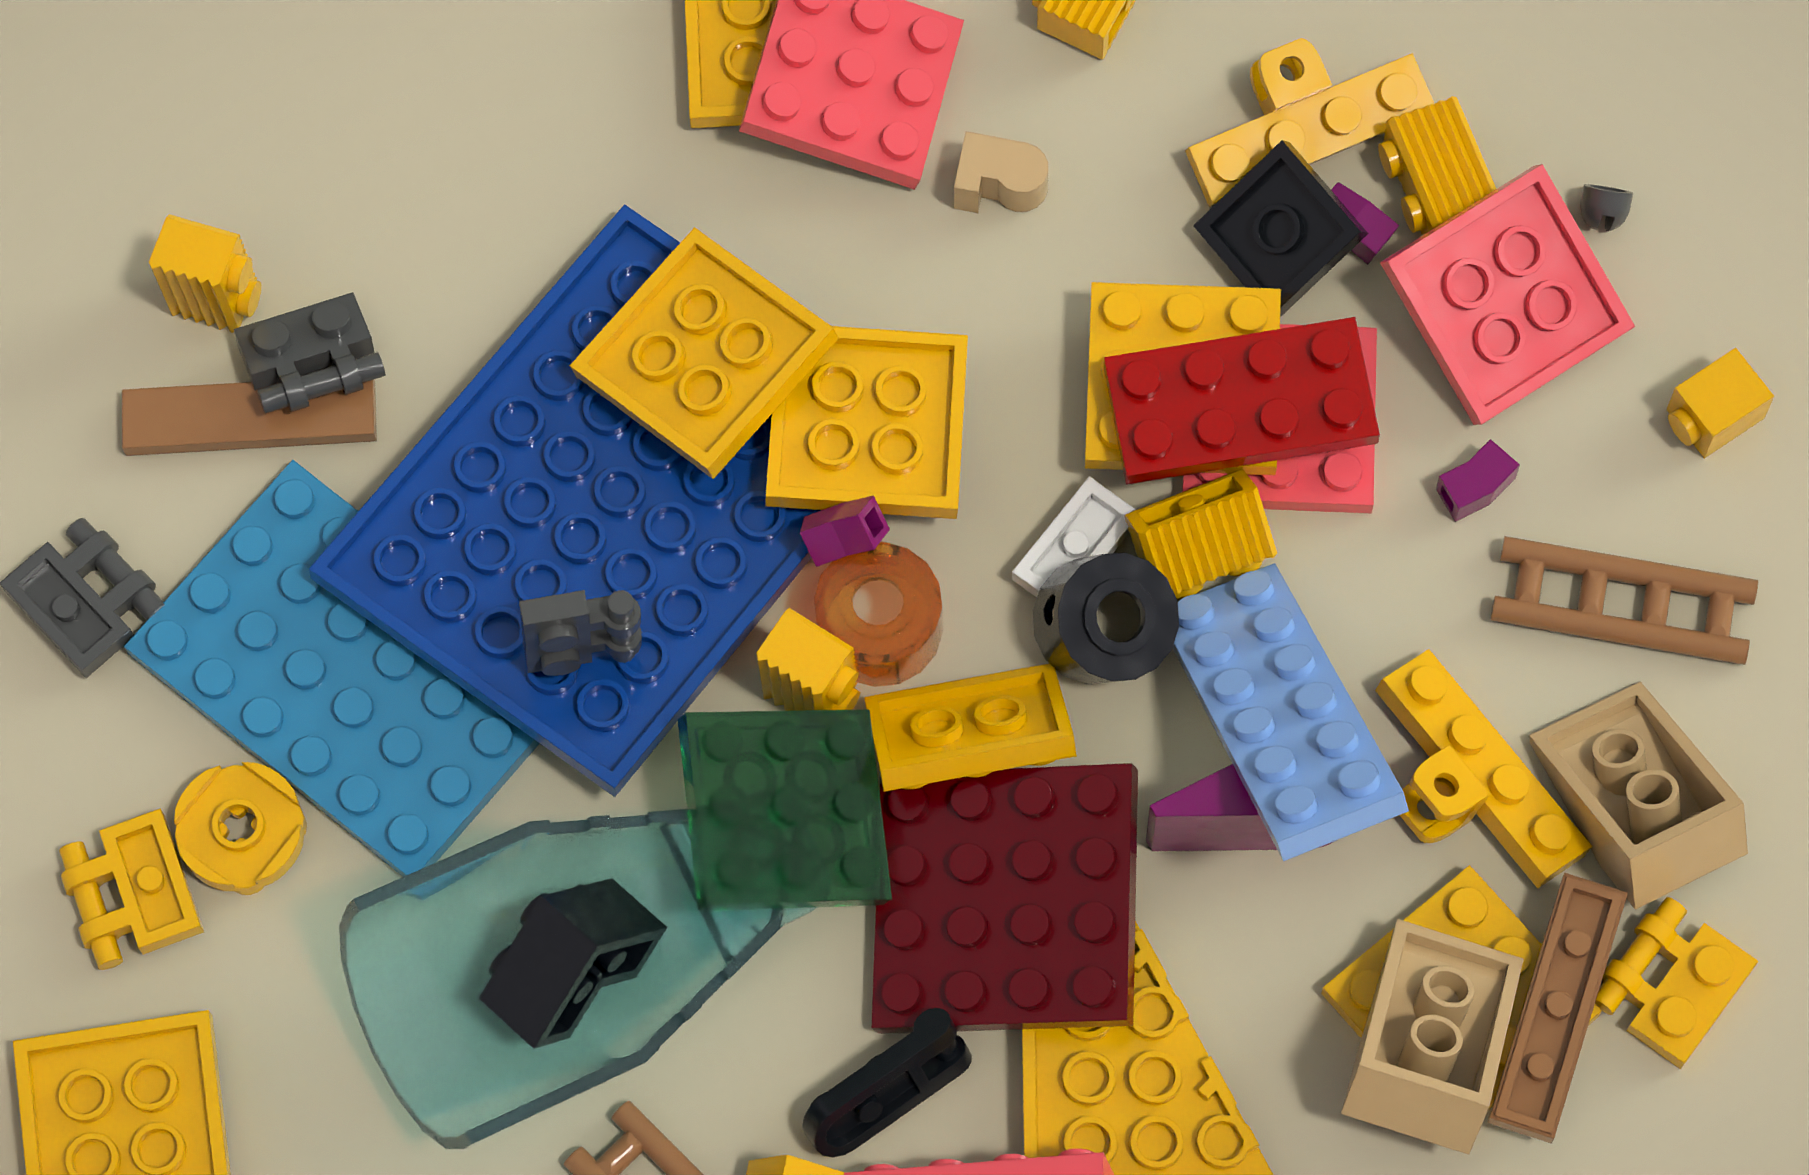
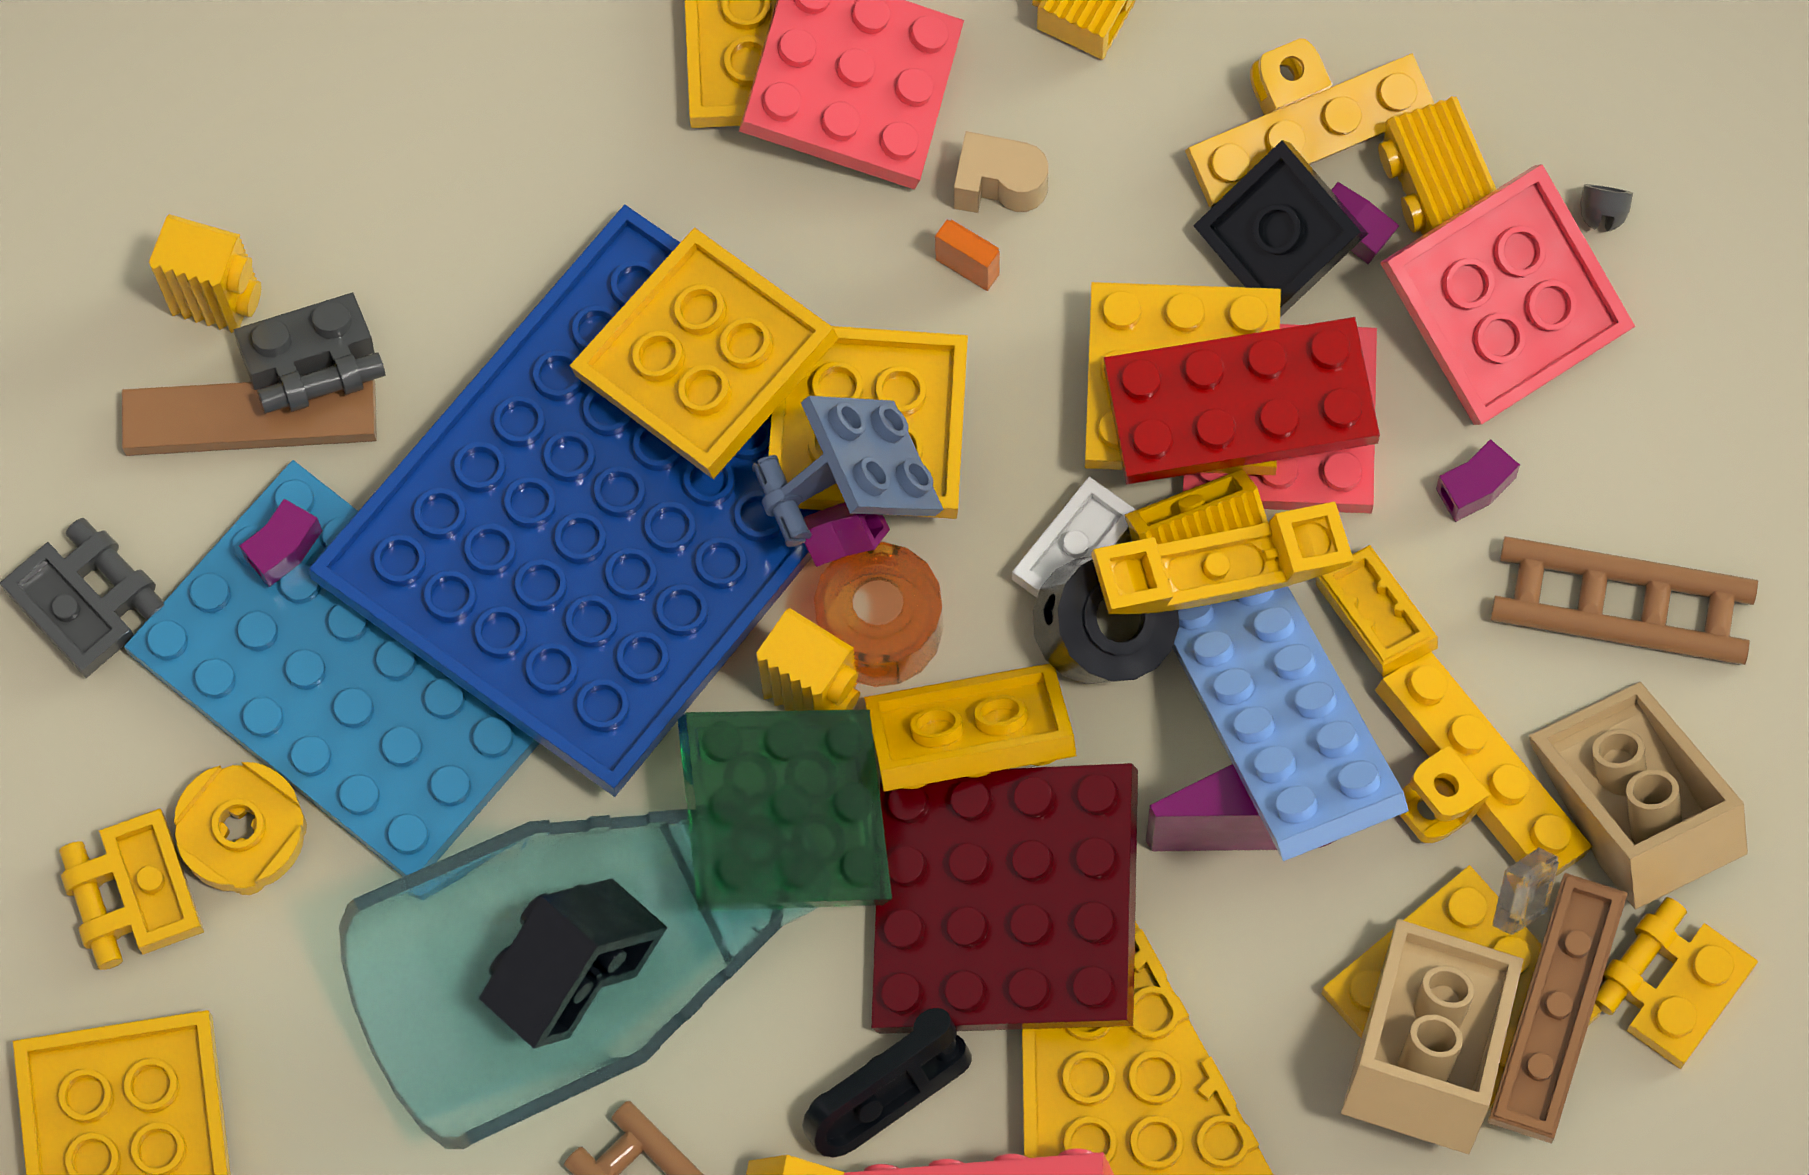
(281, 542): none -> magenta piece
(567, 629): dark grey plate -> none
(864, 453): none -> sand blue plate
(967, 254): none -> orange tile
(1223, 564): none -> yellow slope
(1378, 612): none -> yellow plate
(1525, 891): none -> clear tile
(1718, 403): yellow brick -> none

